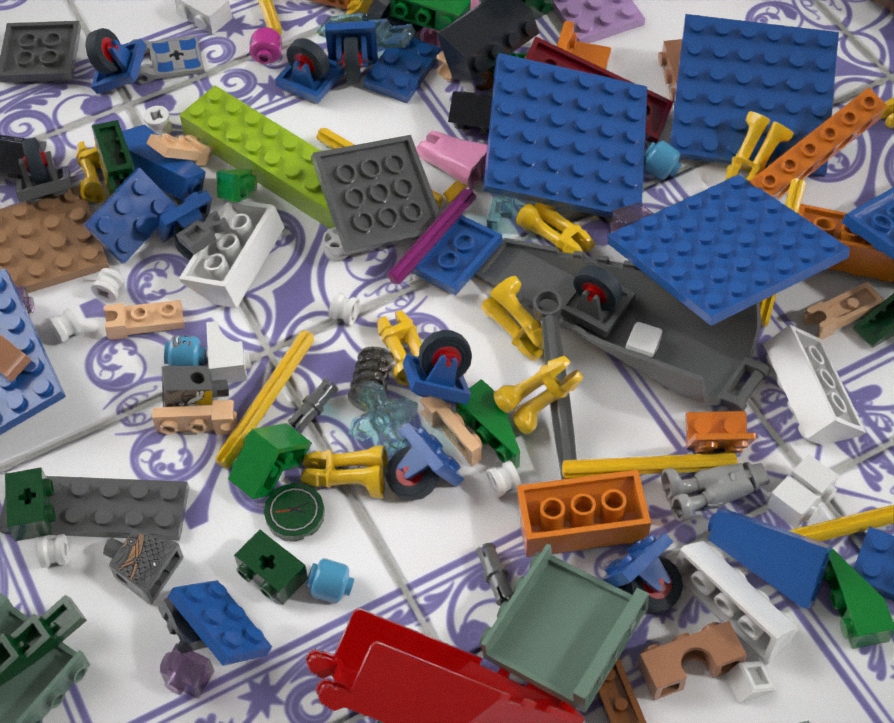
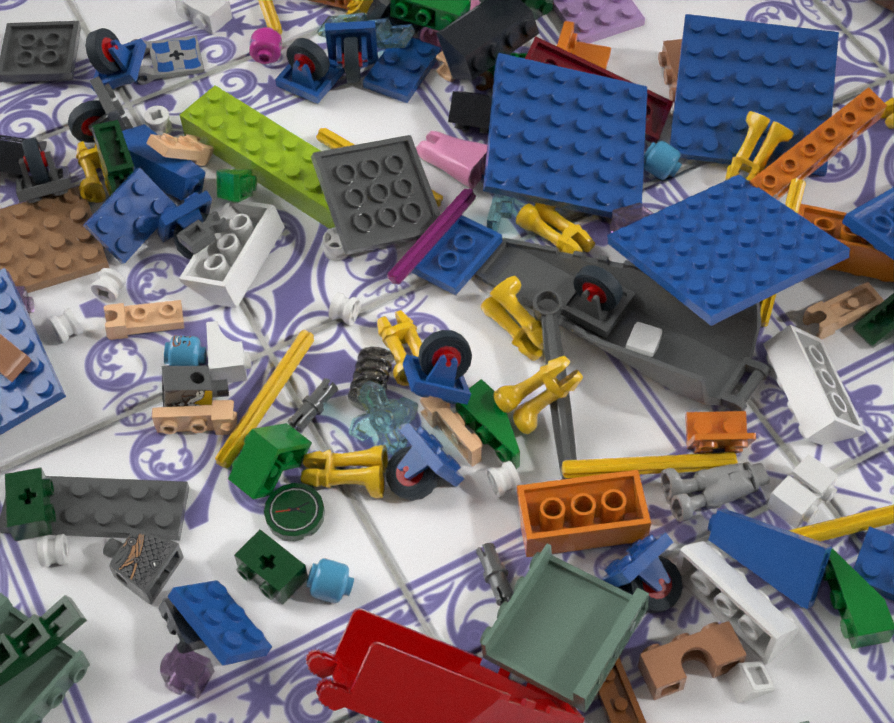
(97, 111): none -> plate
(454, 190): yellow plate -> none

